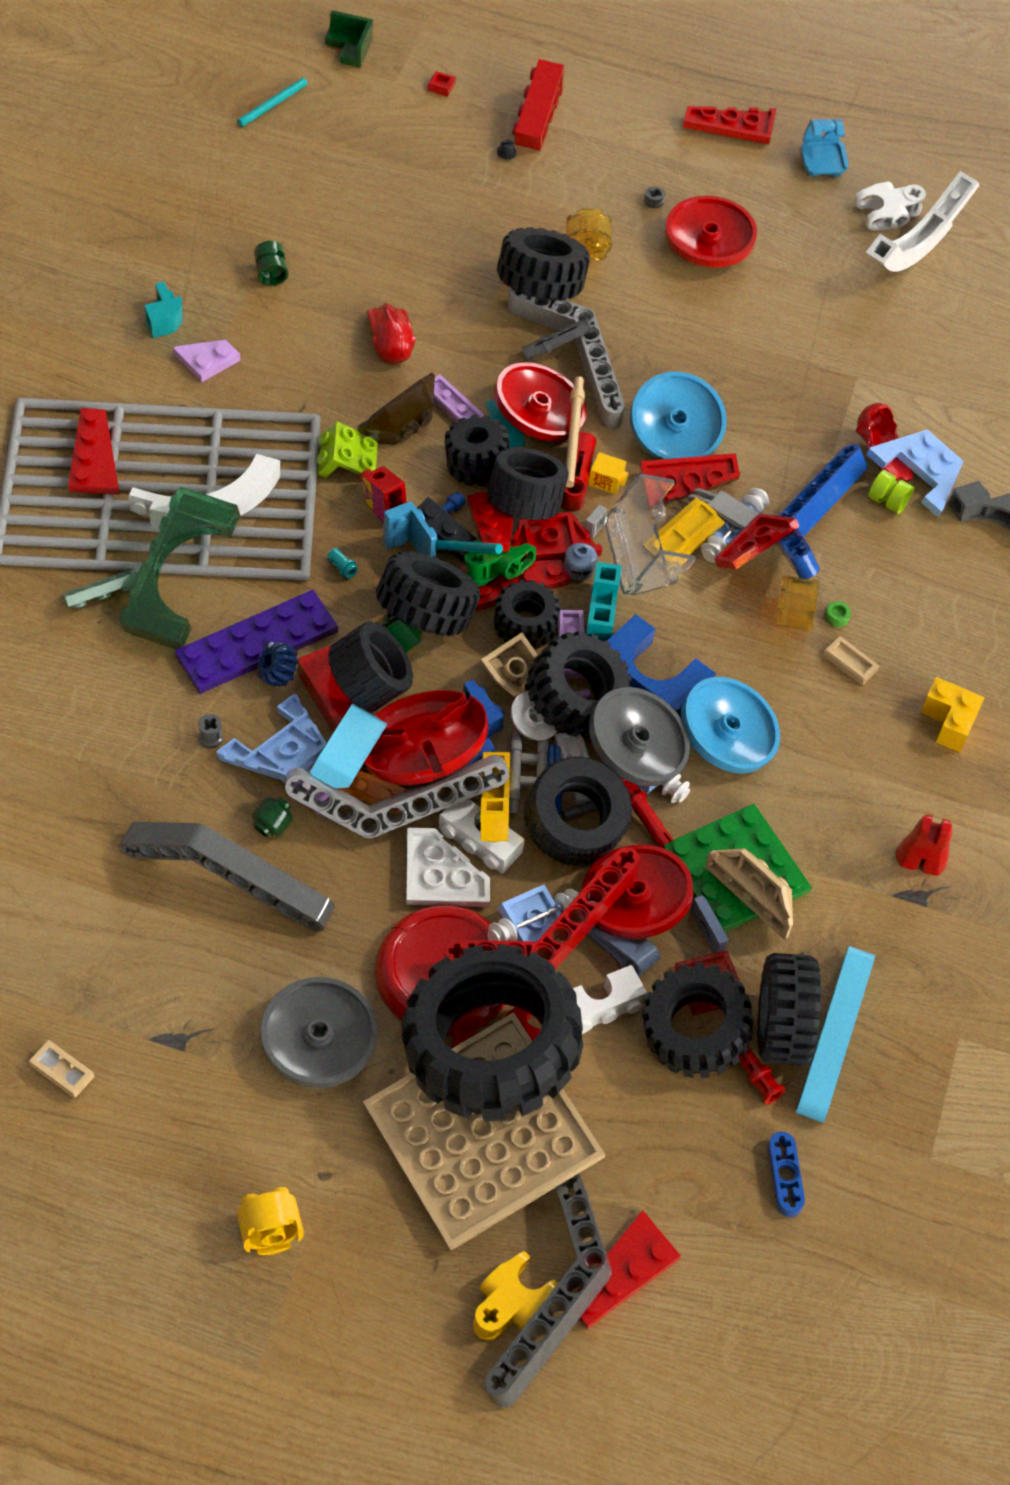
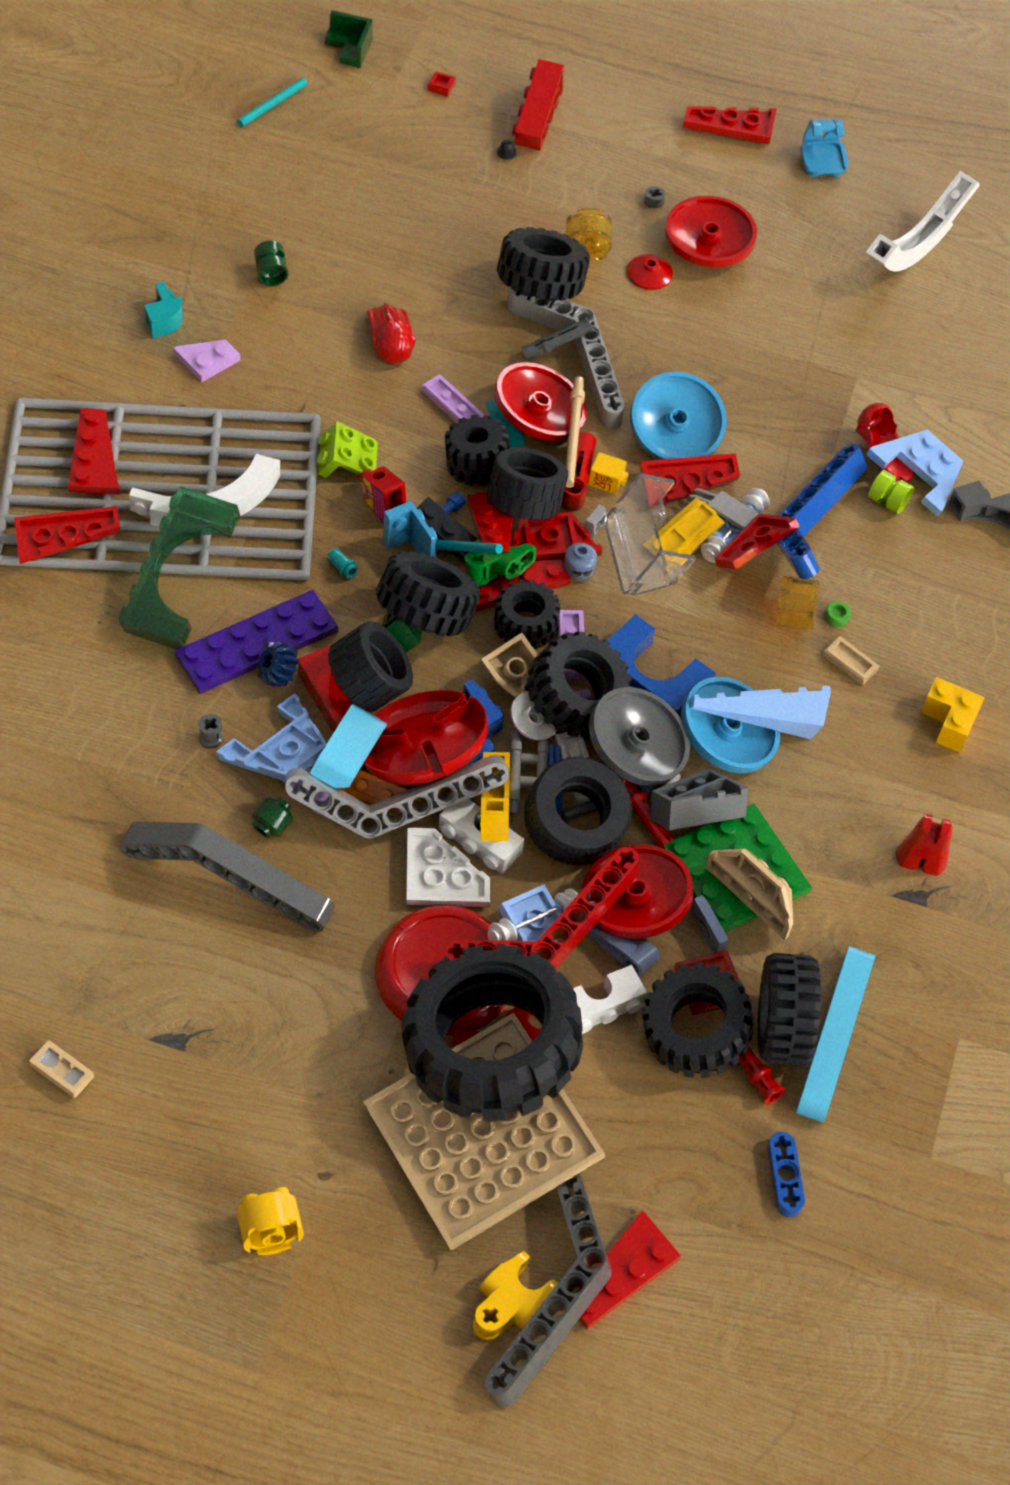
(56, 532): none -> red wing
(100, 589): sand green plate -> none
(318, 1032): dark grey dish -> none
(402, 414): dark brown wedge -> none
(603, 600): teal arch -> none
(650, 272): none -> red dish
(698, 801): none -> dark grey wedge
(790, 713): none -> light blue wedge
(891, 205): white piece -> none

